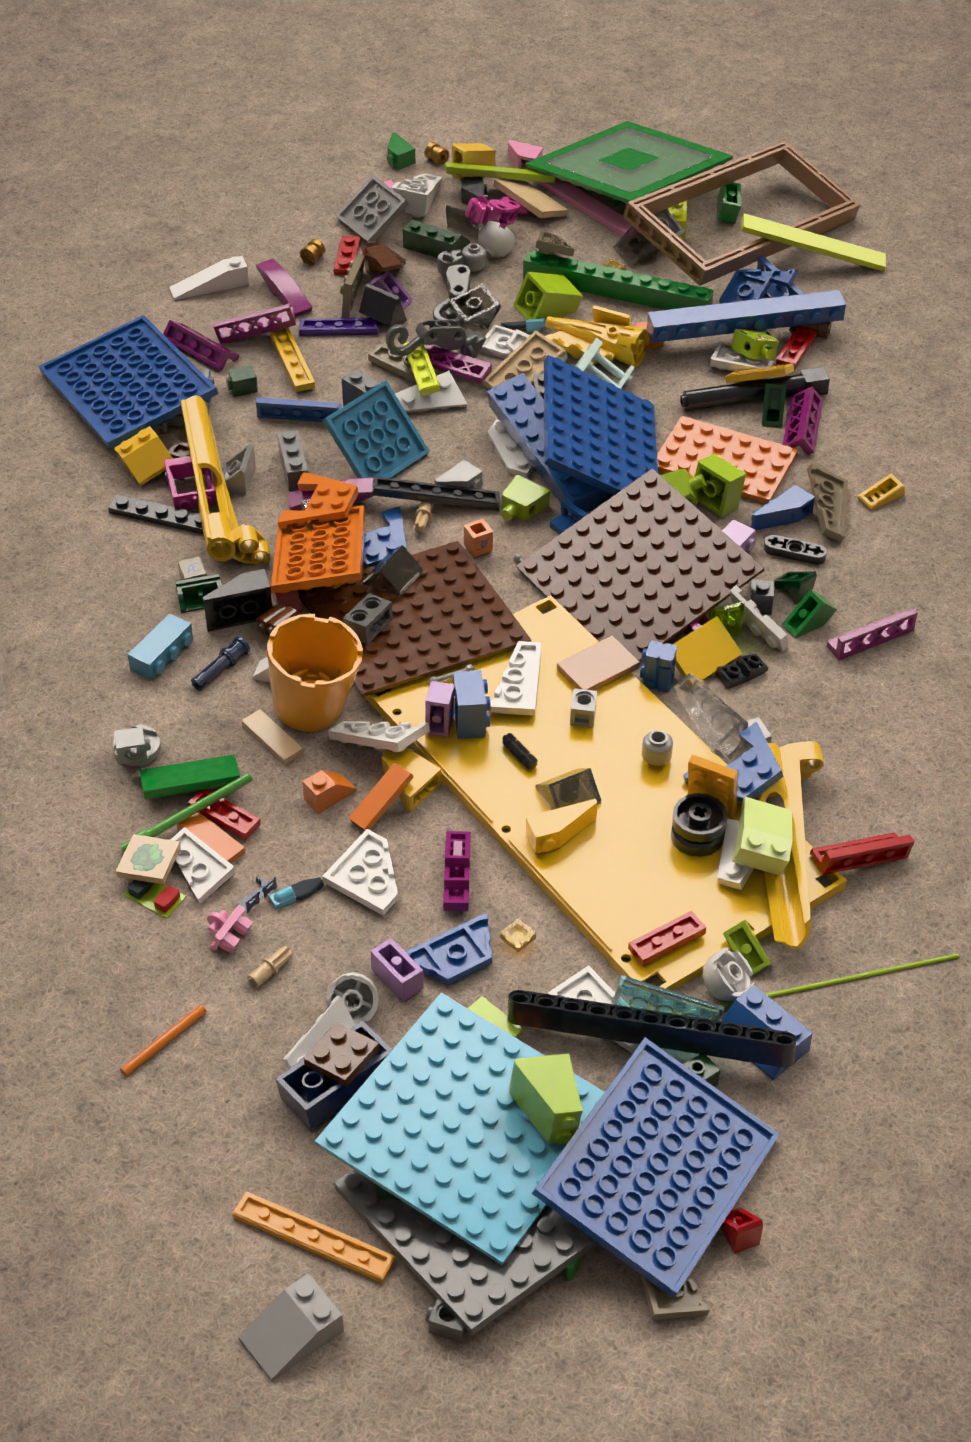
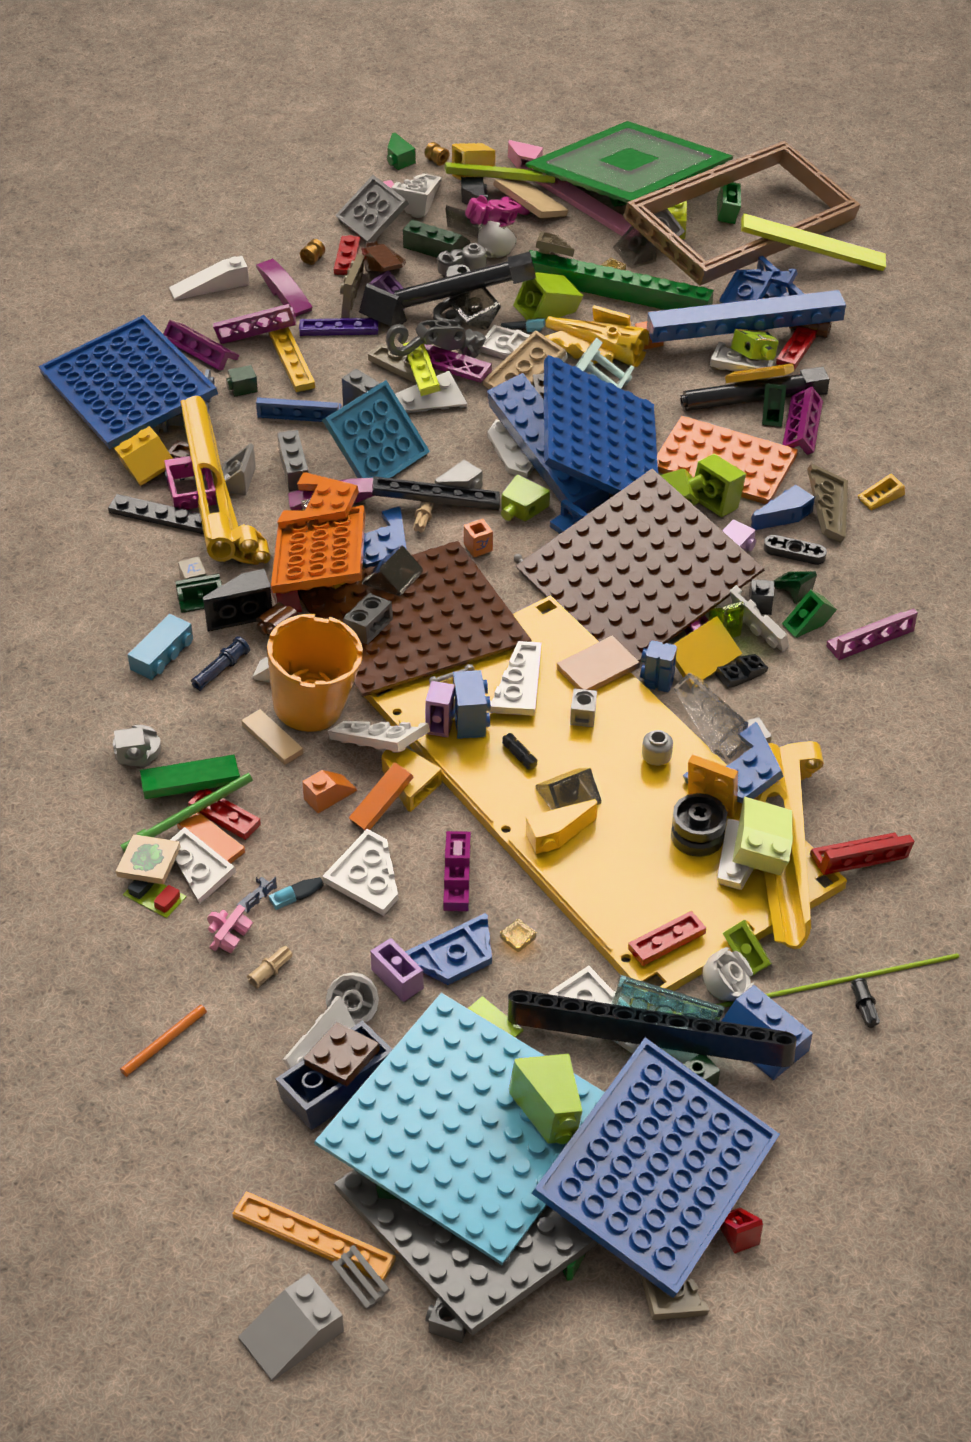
(346, 1258): none -> light grey tile
(516, 269): none -> black brick
(865, 1002): none -> black axle

